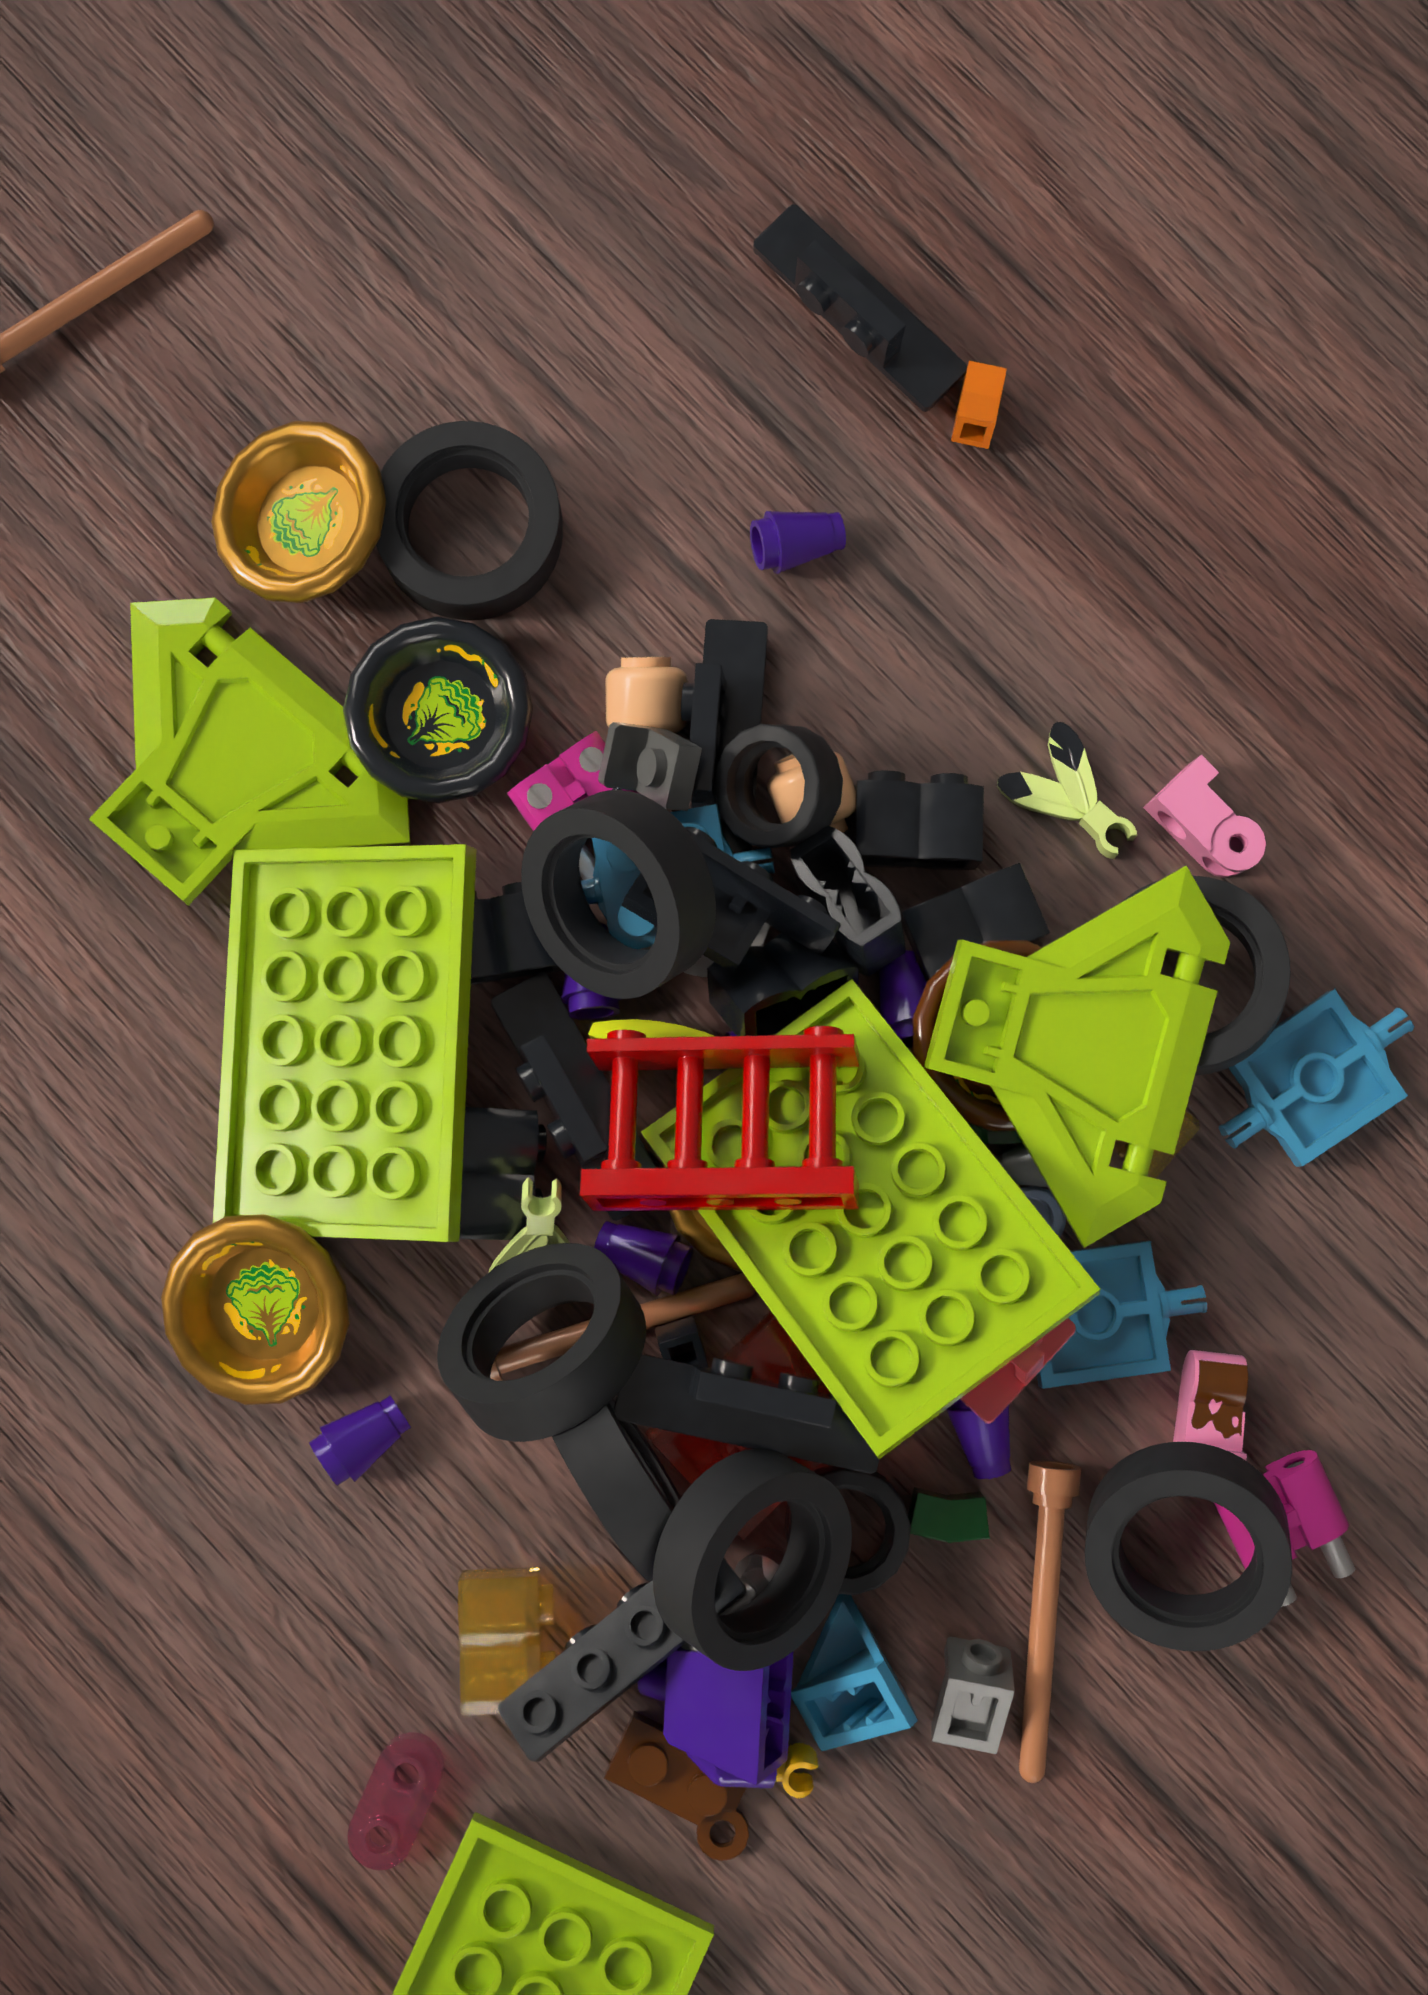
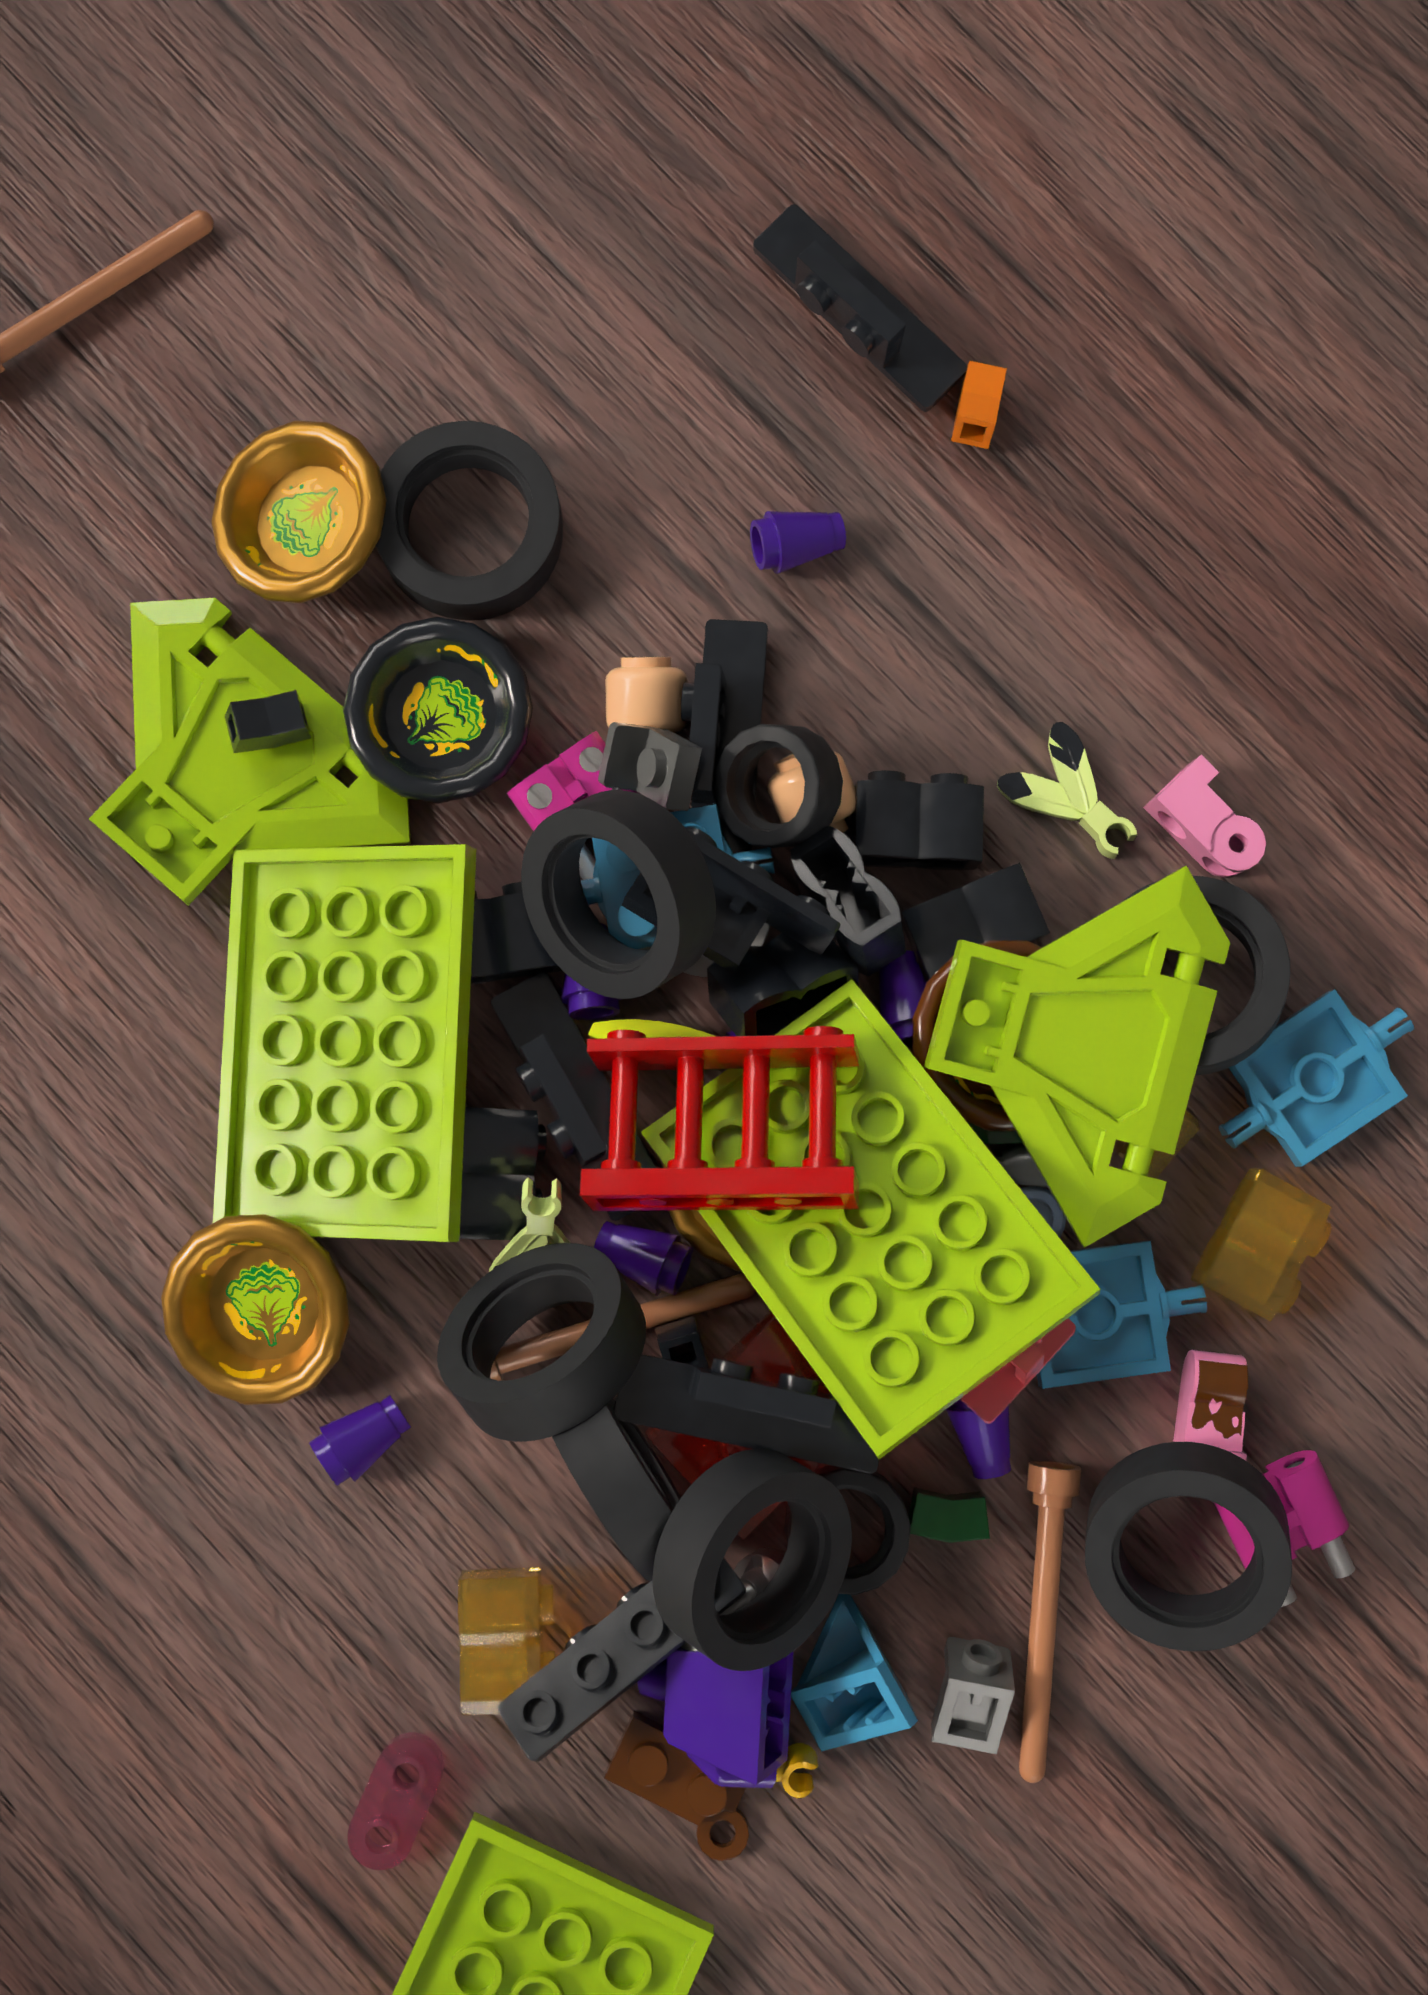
(266, 722): none -> black piece
(1263, 1244): none -> clear yellow brick

